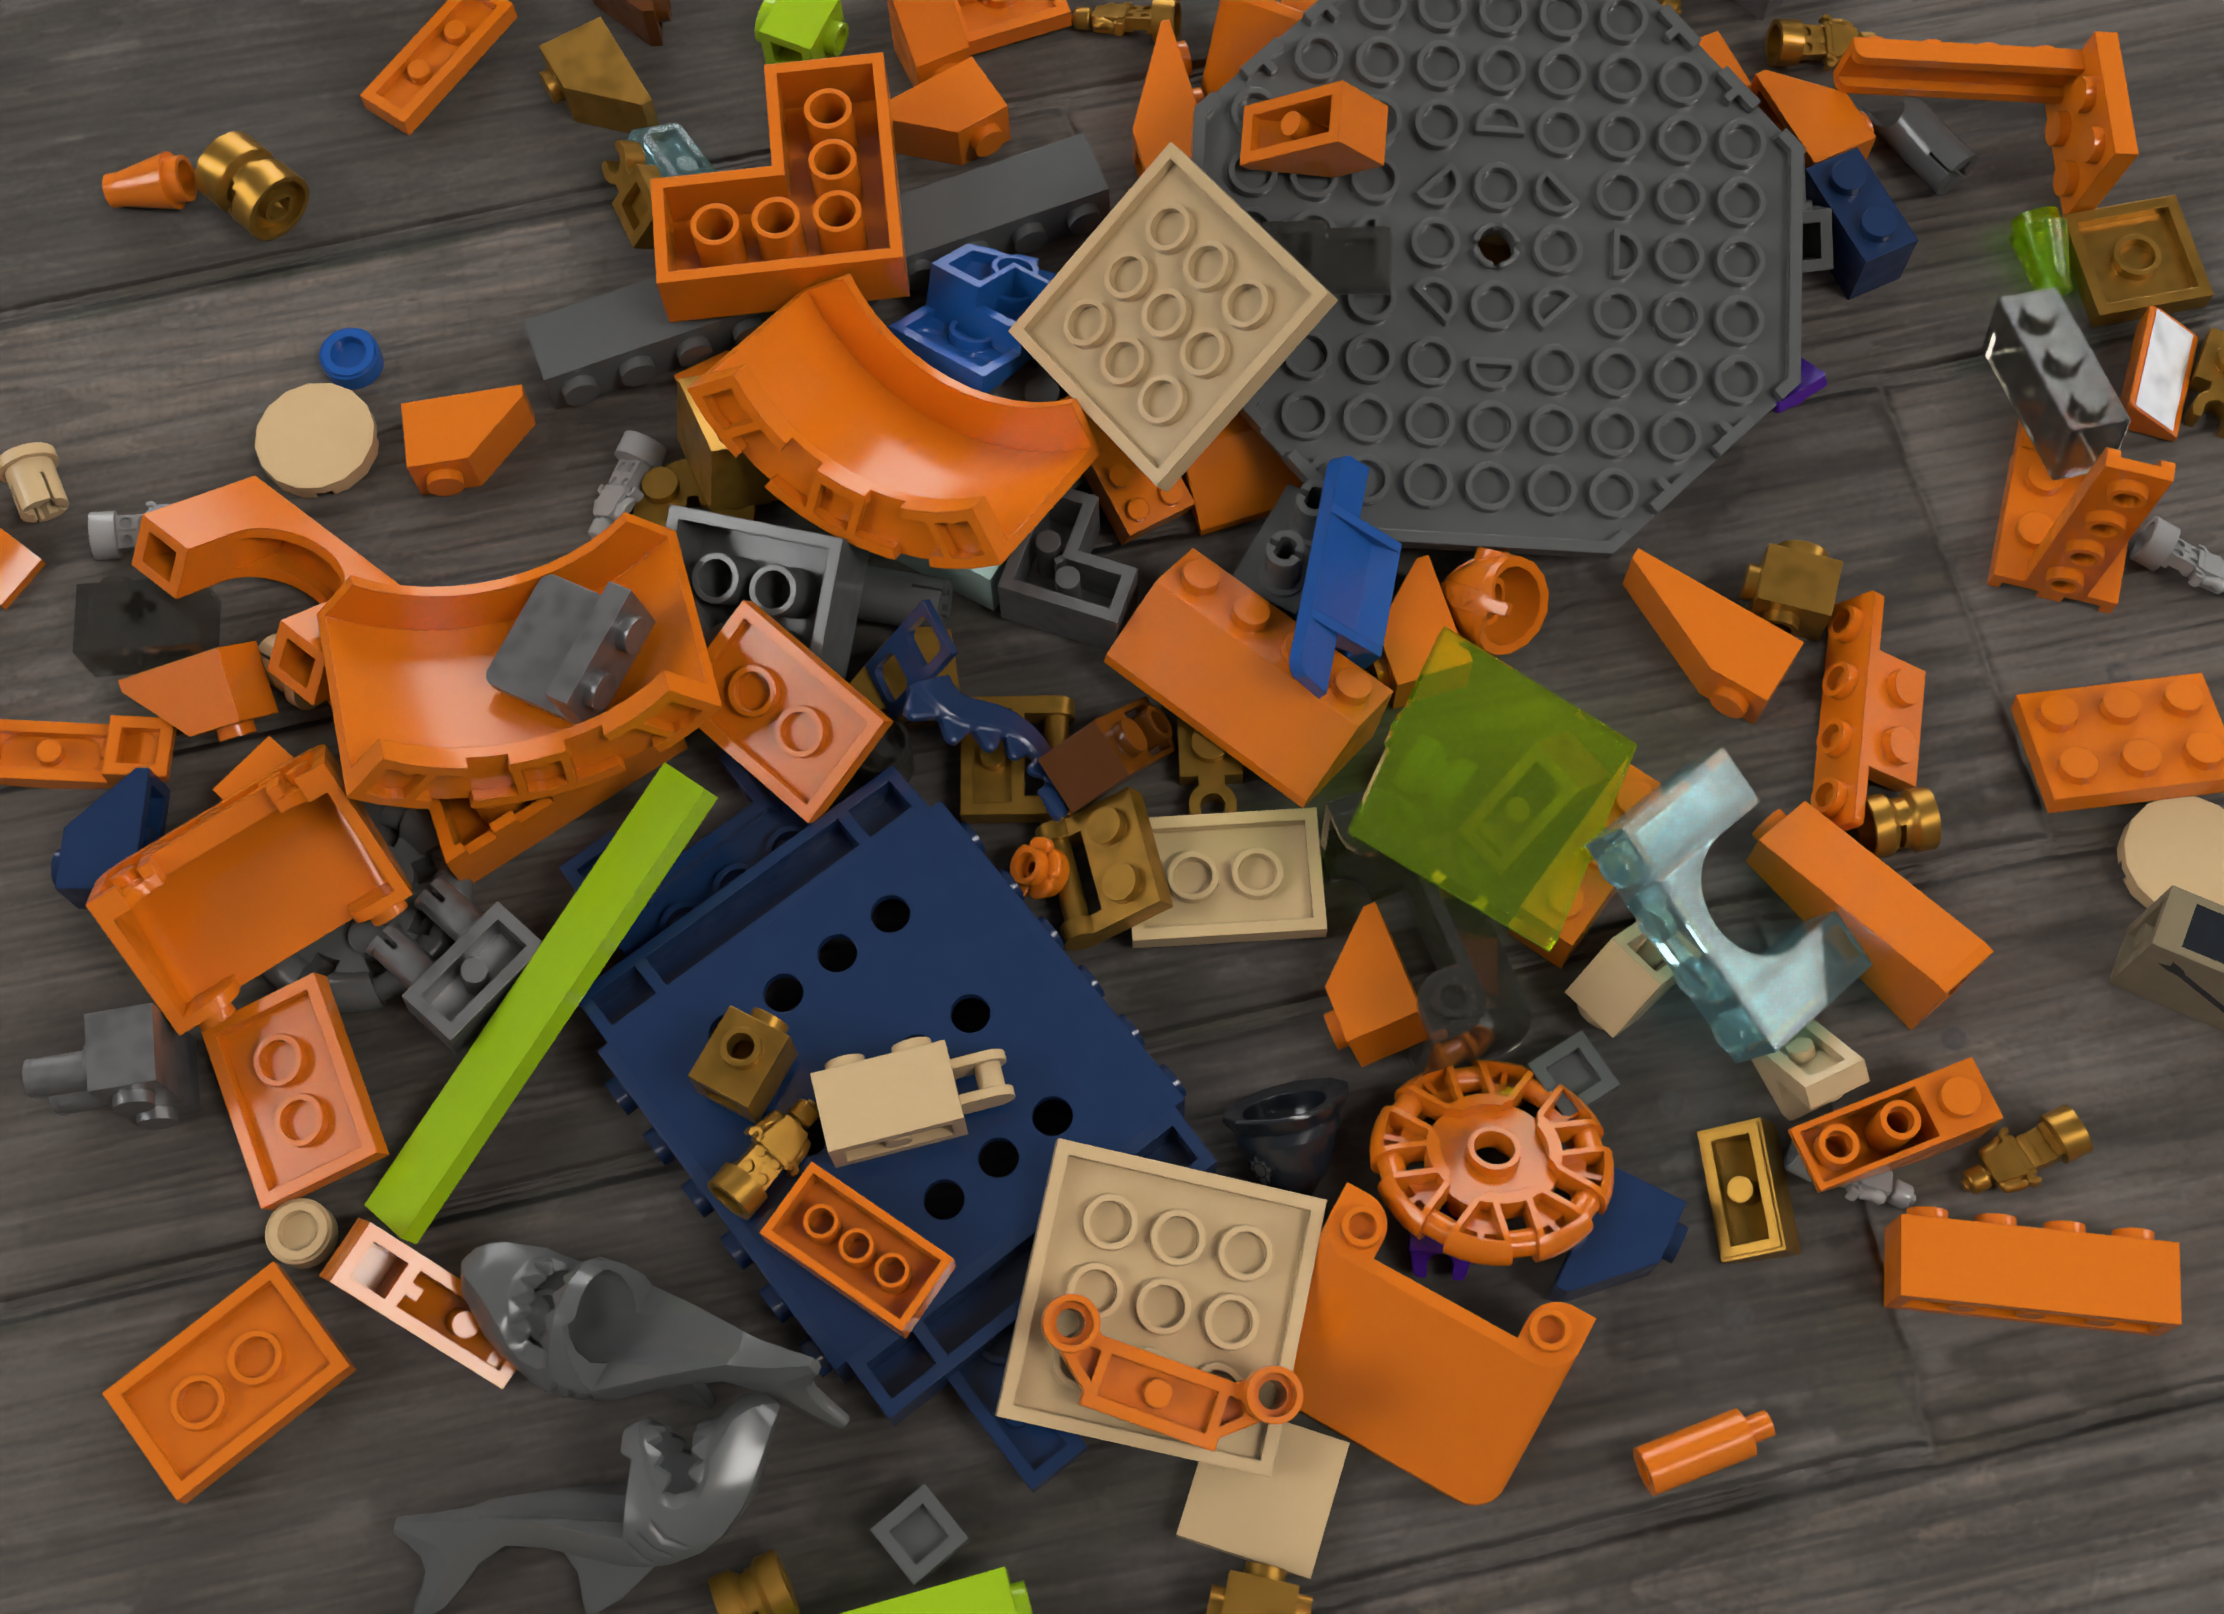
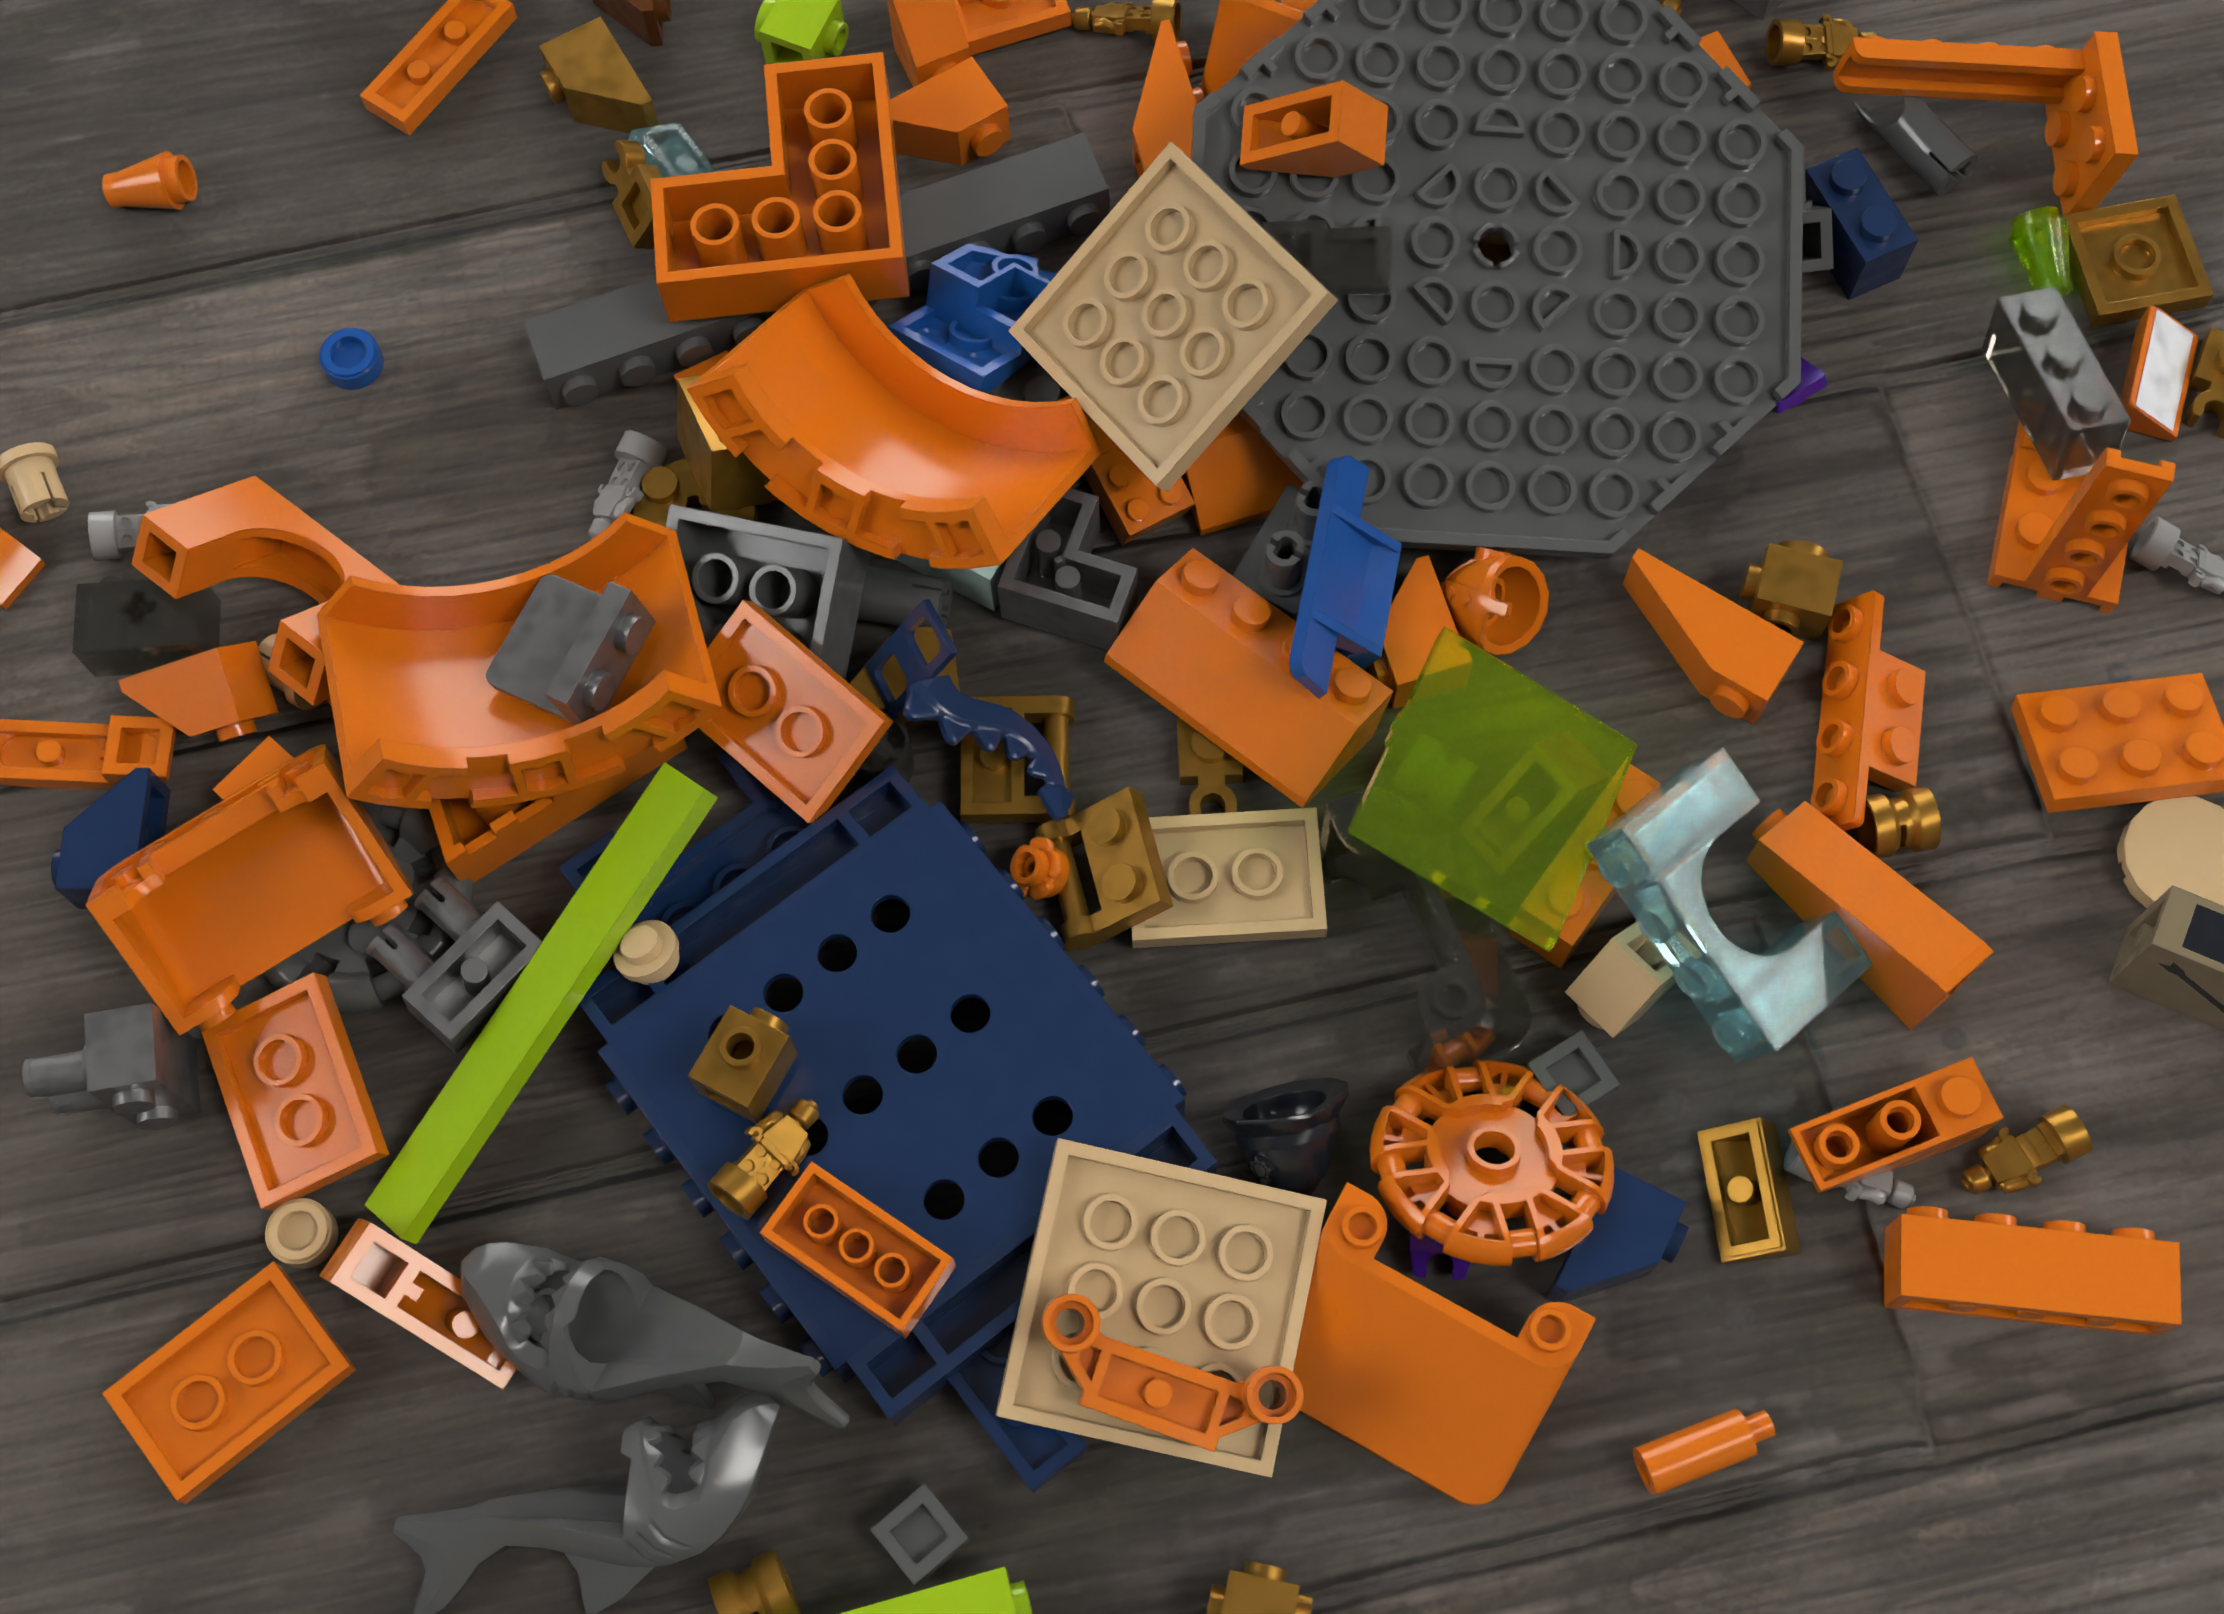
(251, 185): pearl gold wheel -> none
(317, 440): tan tile -> none
(463, 437): orange slope -> none
(647, 952): none -> tan plate
(903, 1098): tan brick -> none
(1109, 753): reddish brown slope -> none
(1266, 1517): tan tile -> none
(1372, 994): orange slope -> none
(1811, 1071): tan slope -> none
(1815, 115): orange slope -> none

